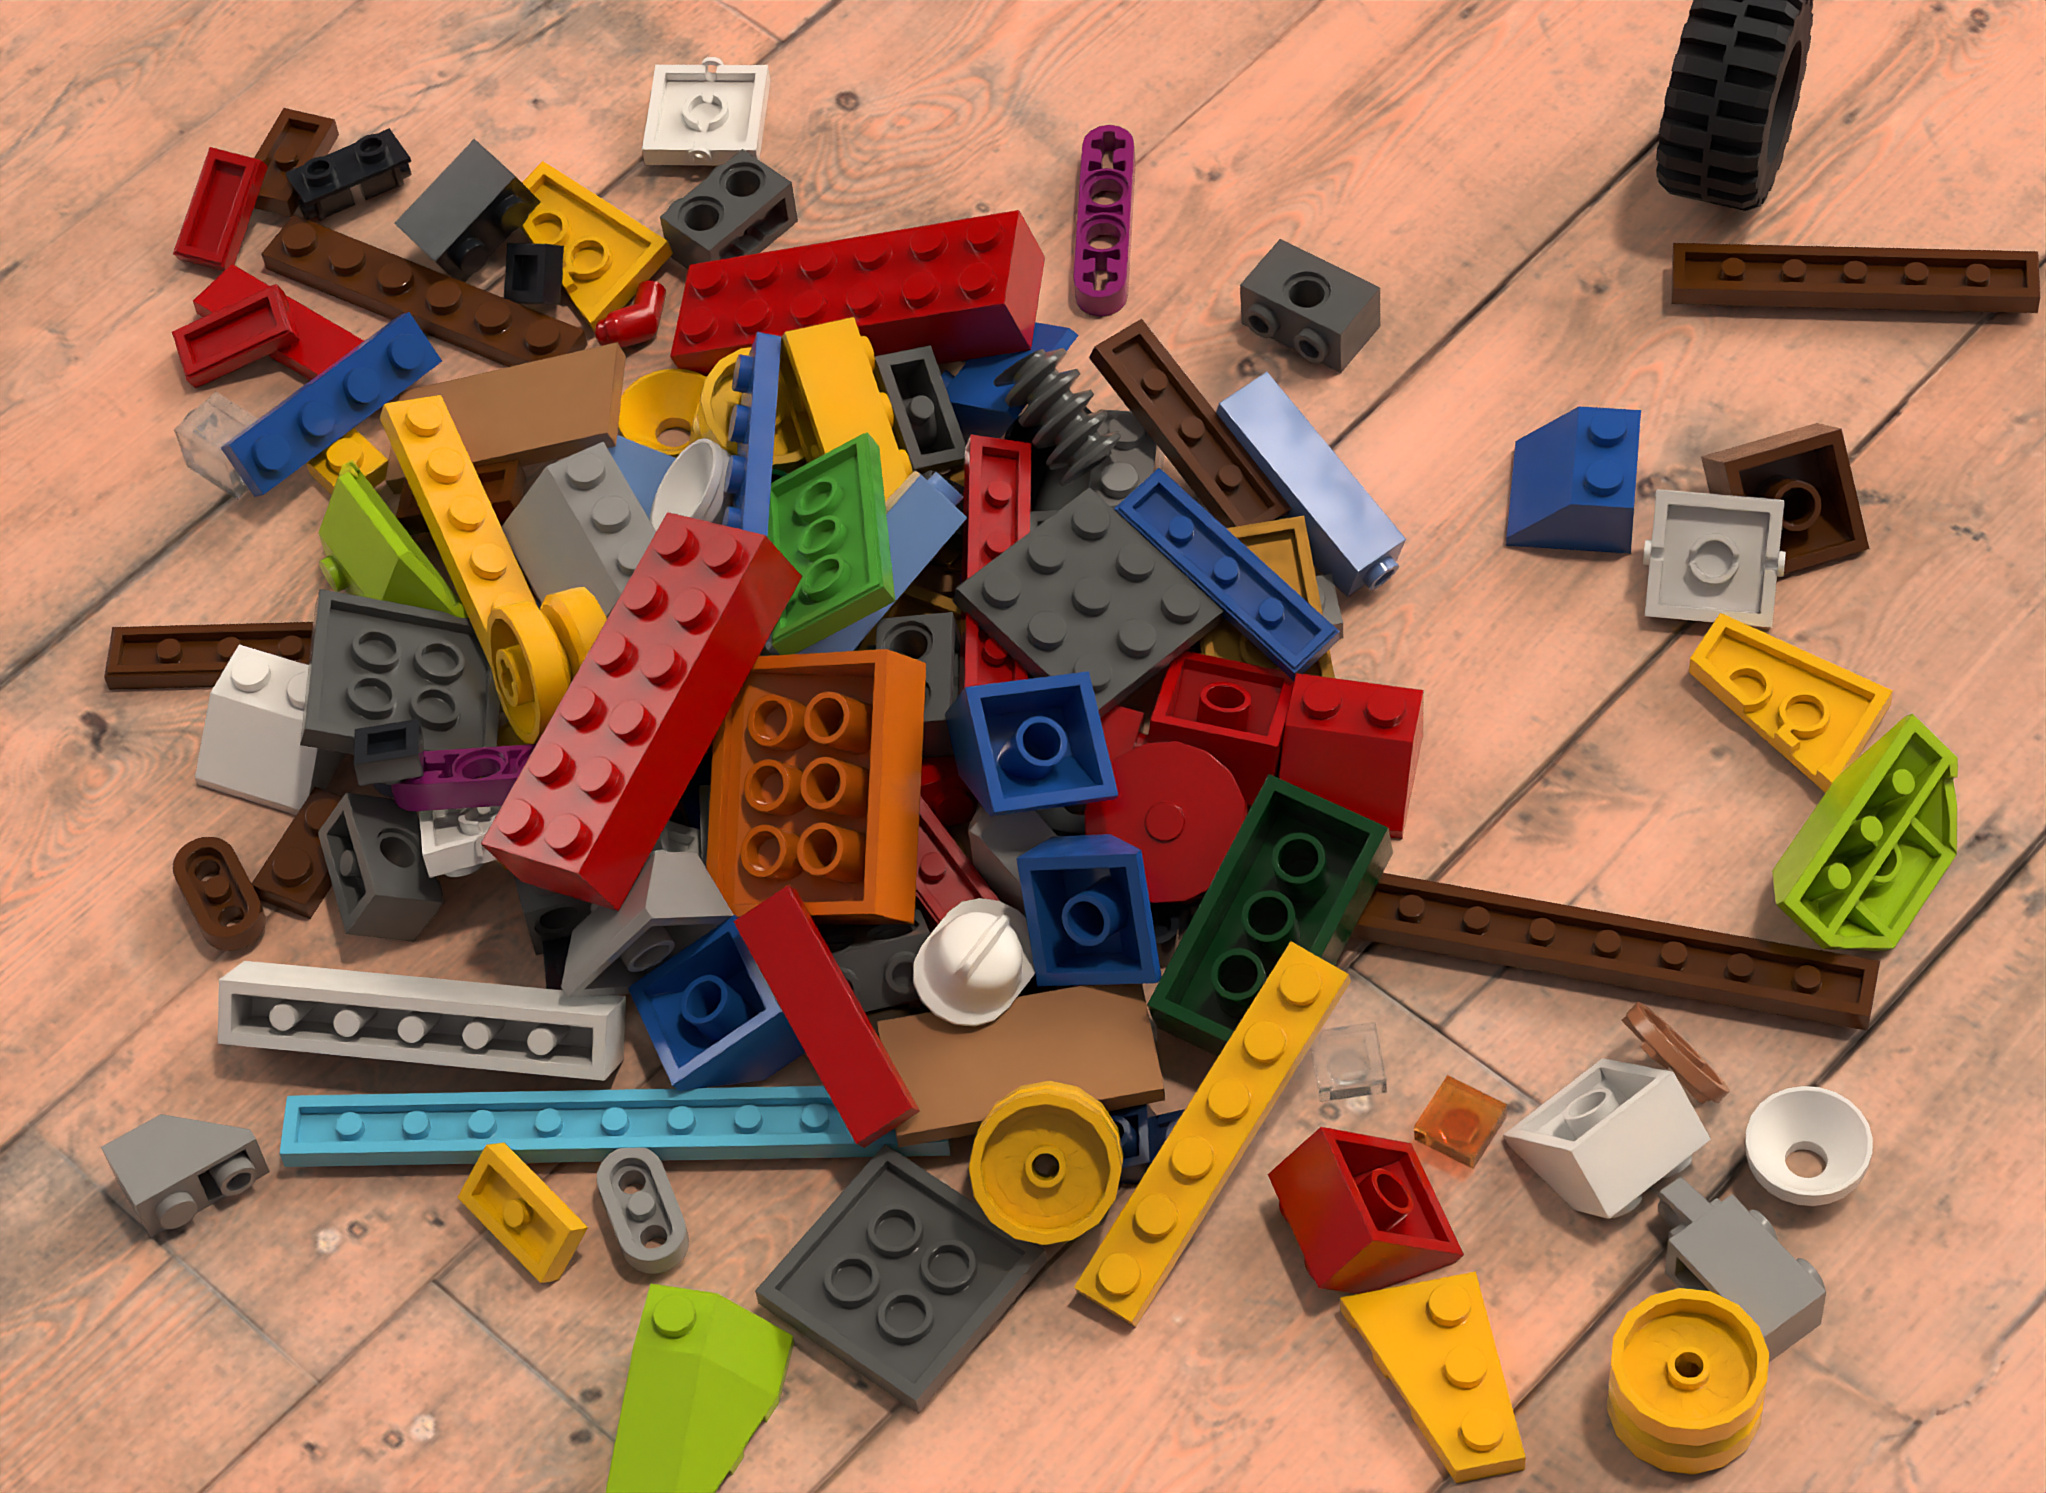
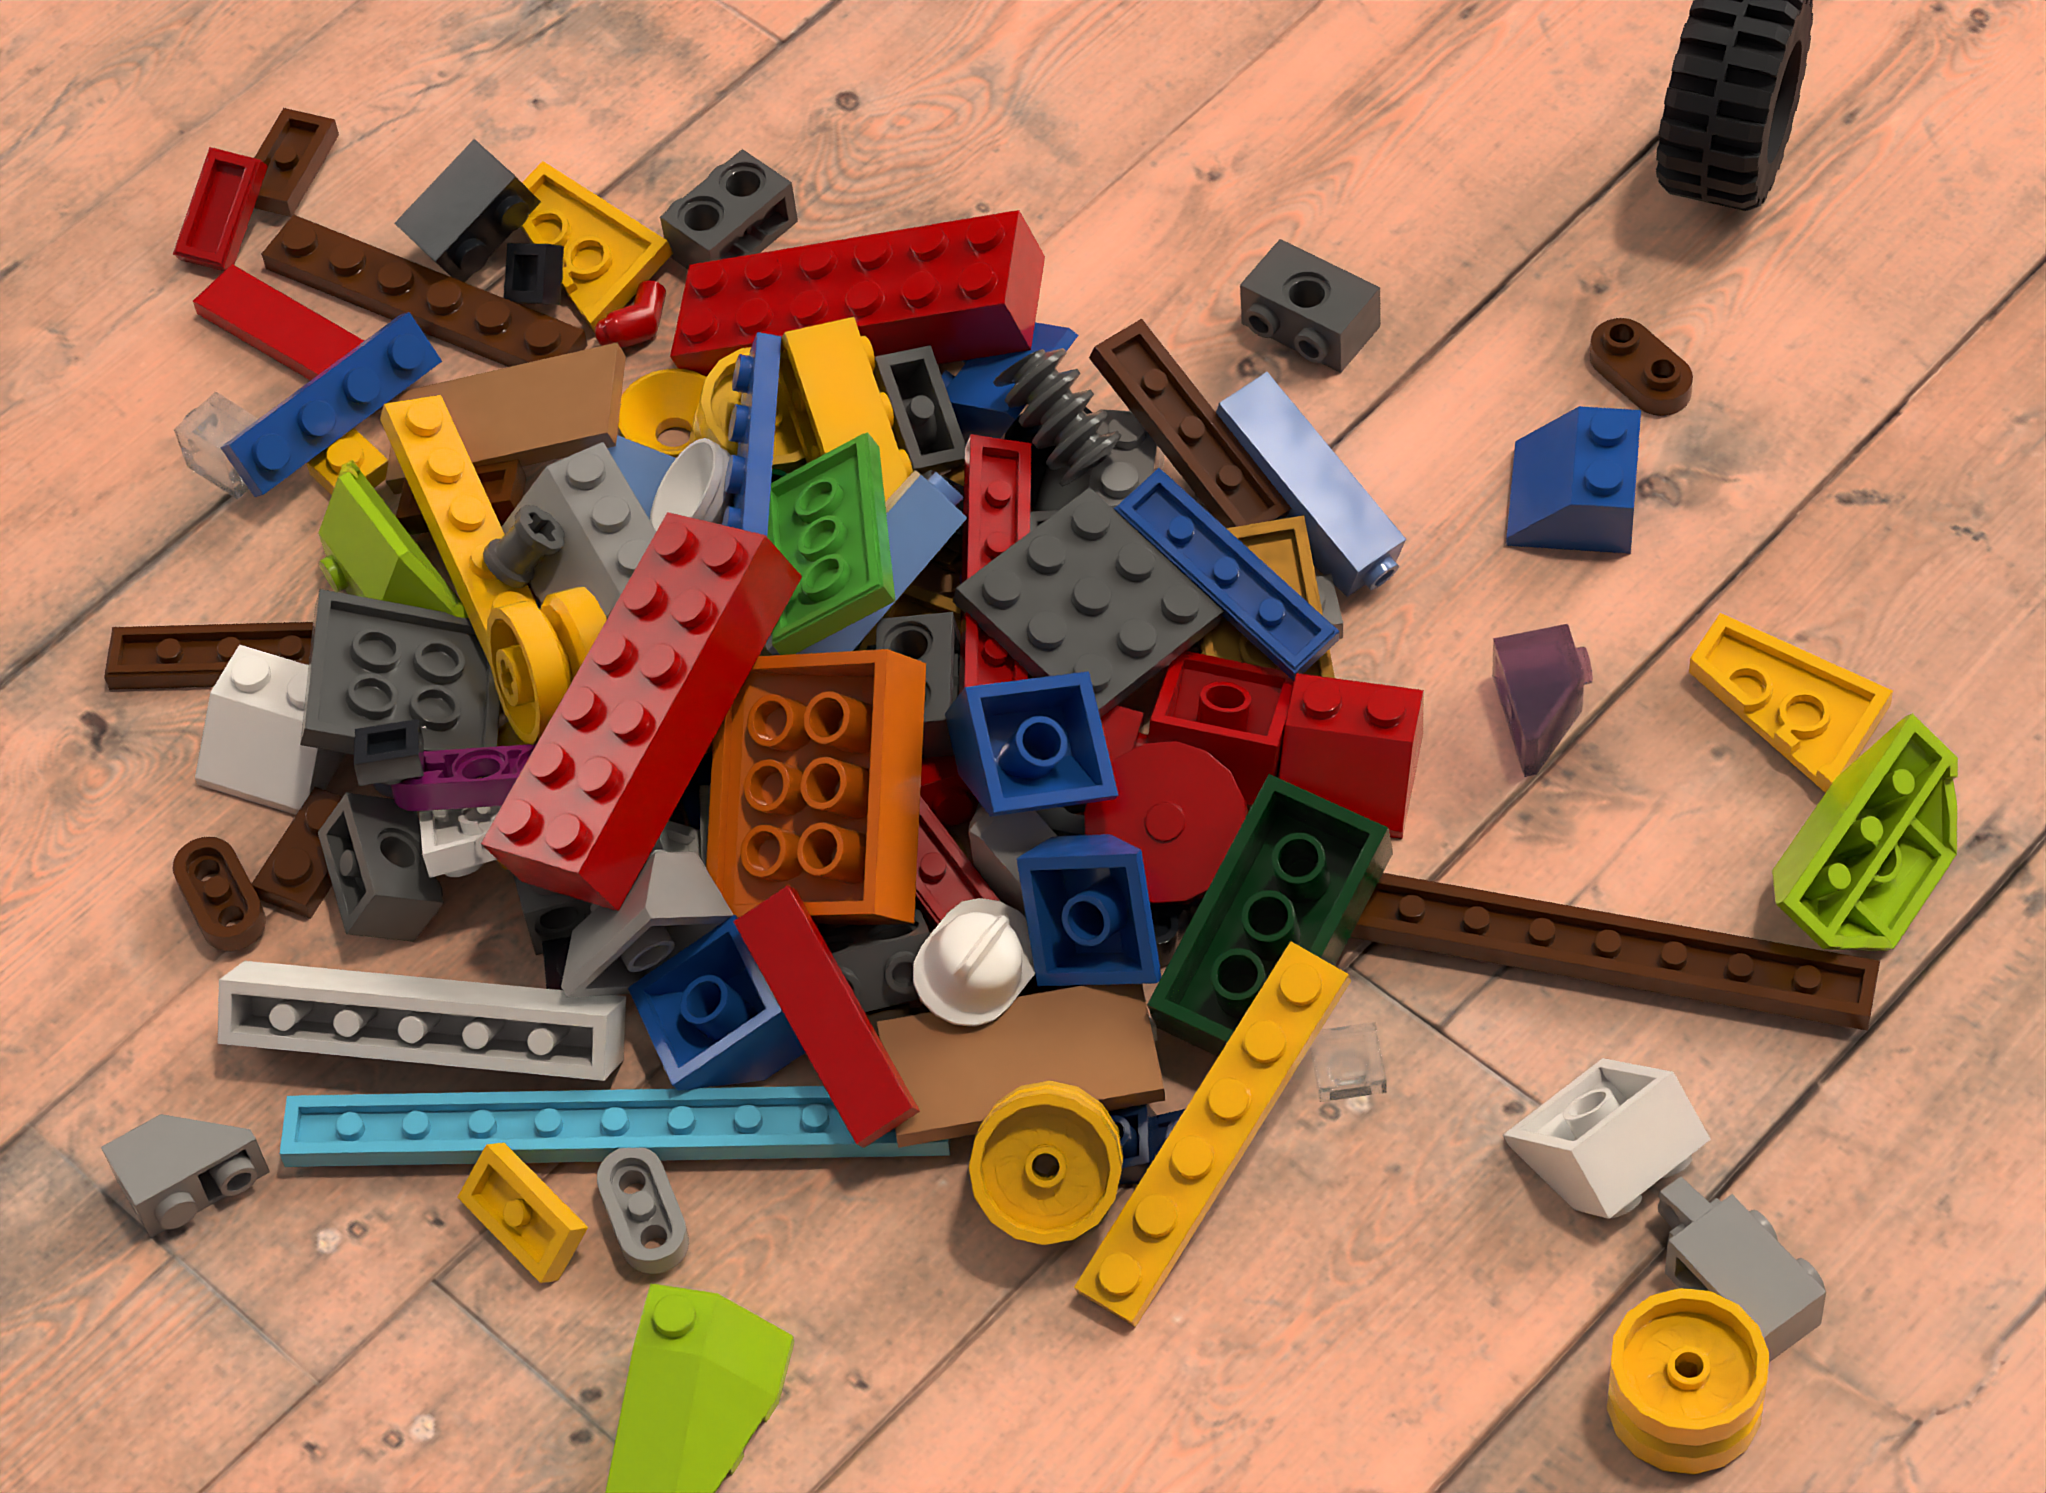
(235, 336): red tile -> none
(373, 163): black hinge -> none
(524, 546): none -> dark grey bush
(705, 114): white plate -> none
(900, 1278): dark grey plate -> none
(1101, 219): magenta beam -> none
(1362, 1211): red slope -> none
(1446, 1366): yellow wing -> none
(1460, 1121): clear orange plate -> none
(1540, 689): none -> clear purple slope
(1633, 358): none -> reddish brown plate
(1673, 1051): nougat wheel -> none
(1714, 557): white plate -> none
(1812, 477): reddish brown slope -> none
(1814, 1122): white piece -> none
(1856, 277): reddish brown plate -> none

